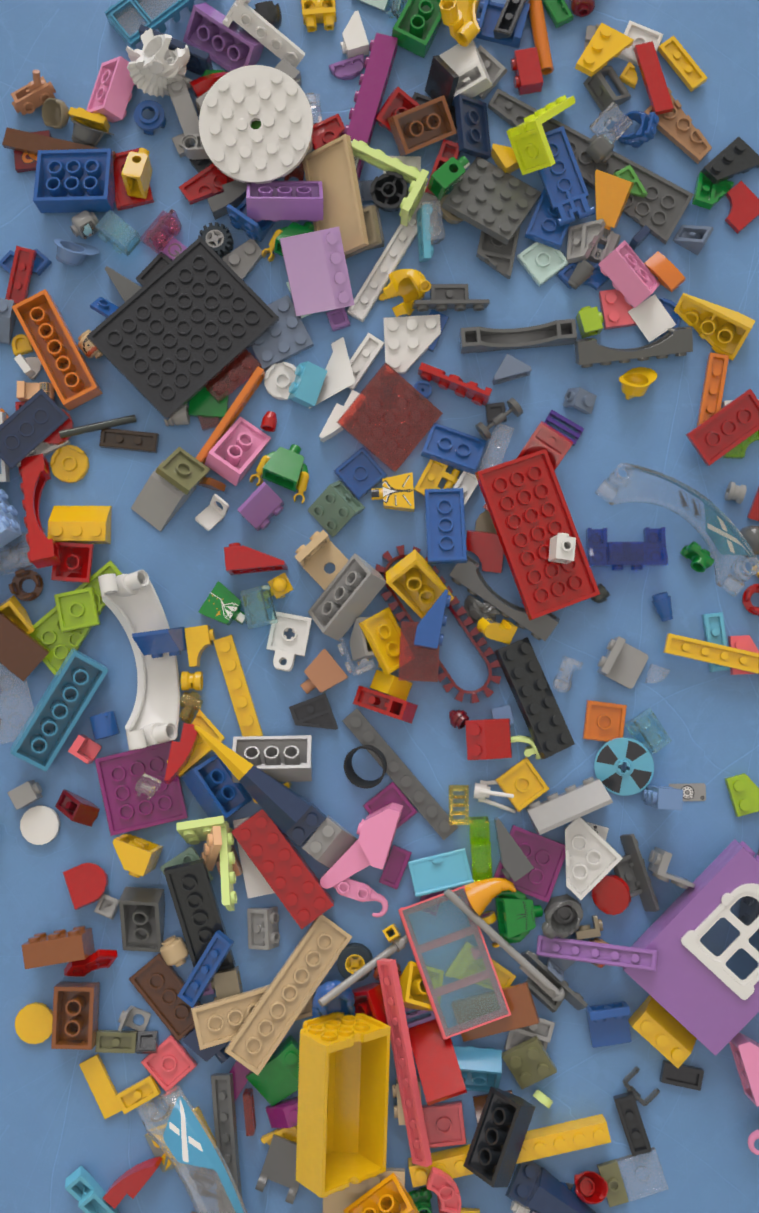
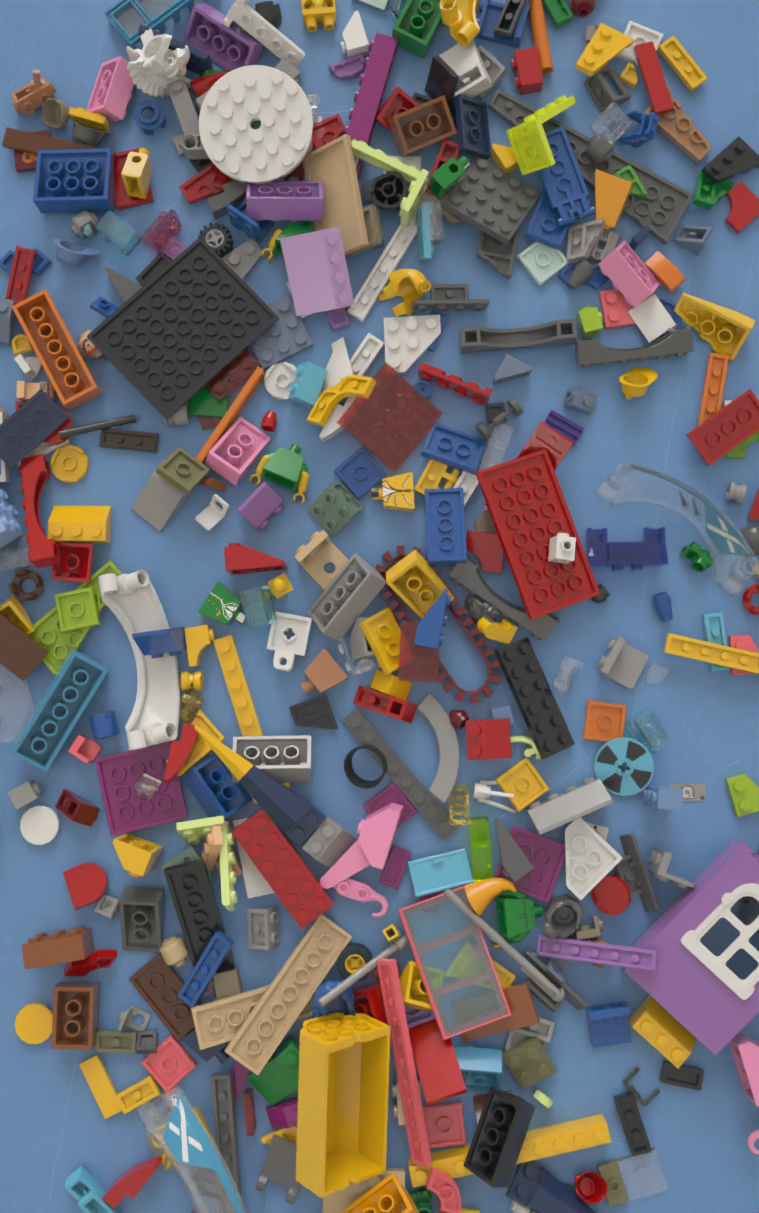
(348, 386): none -> yellow plate
(447, 748): none -> light grey tile
(489, 917): yellow tile -> none

